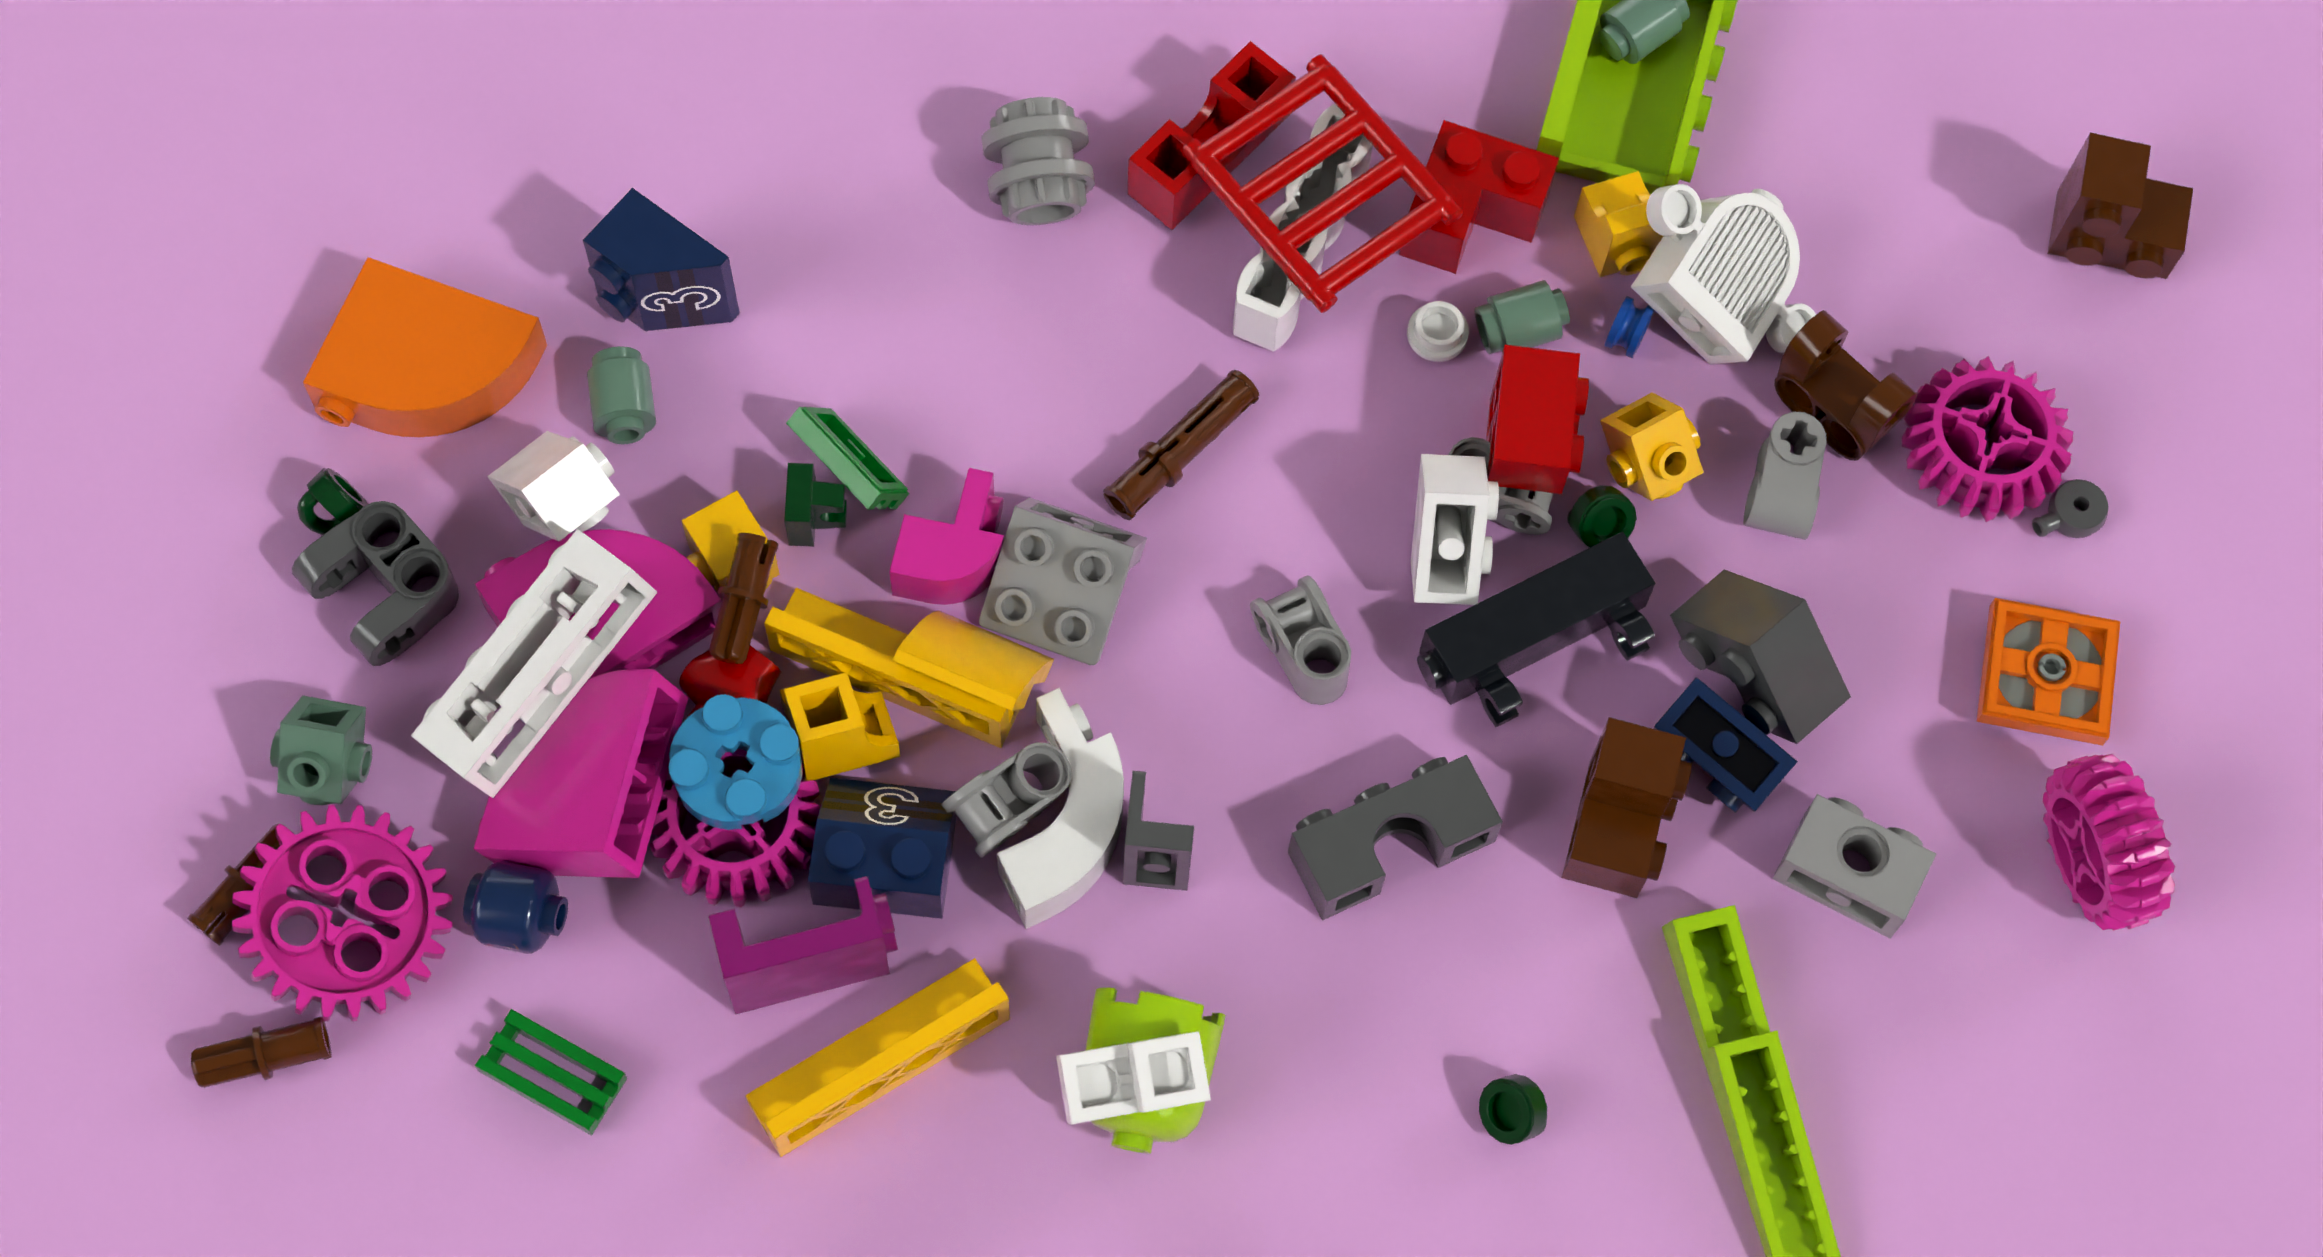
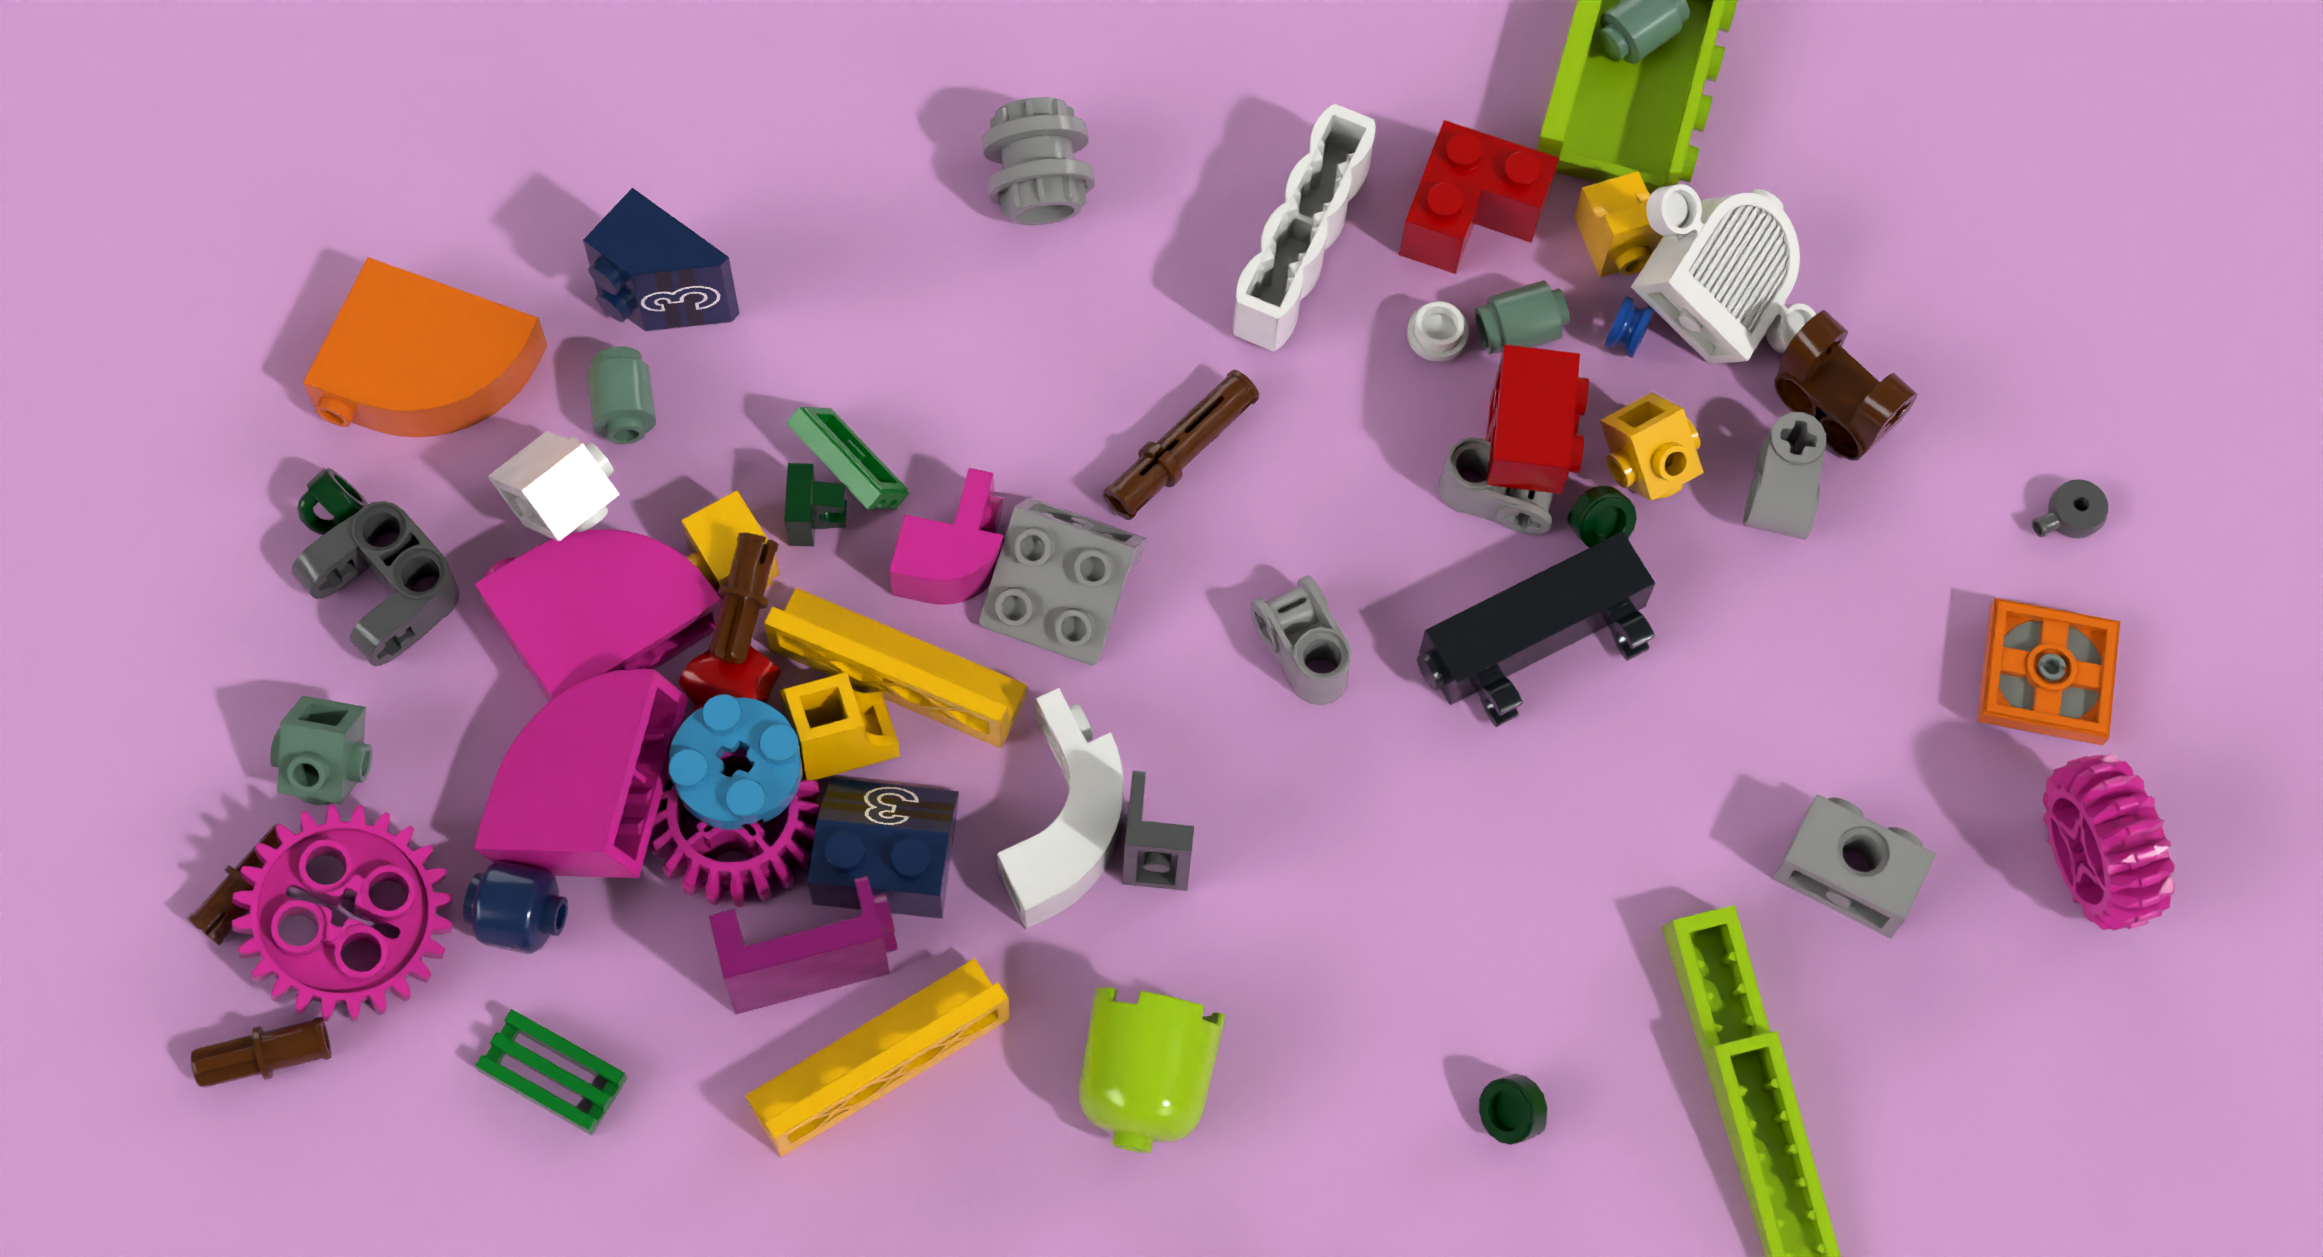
(533, 663): white brick -> none
(973, 660): yellow slope -> none
(1003, 802): light grey piece -> none
(1133, 1077): white slope -> none
(1159, 172): red arch -> none
(1283, 244): red bar -> none
(1439, 806): dark grey arch -> none
(1451, 529): white brick -> none
(1626, 793): reddish brown brick -> none
(1727, 747): dark blue brick -> none
(1767, 648): dark grey brick -> none
(2021, 434): dark pink gear -> none
(2116, 214): reddish brown brick -> none

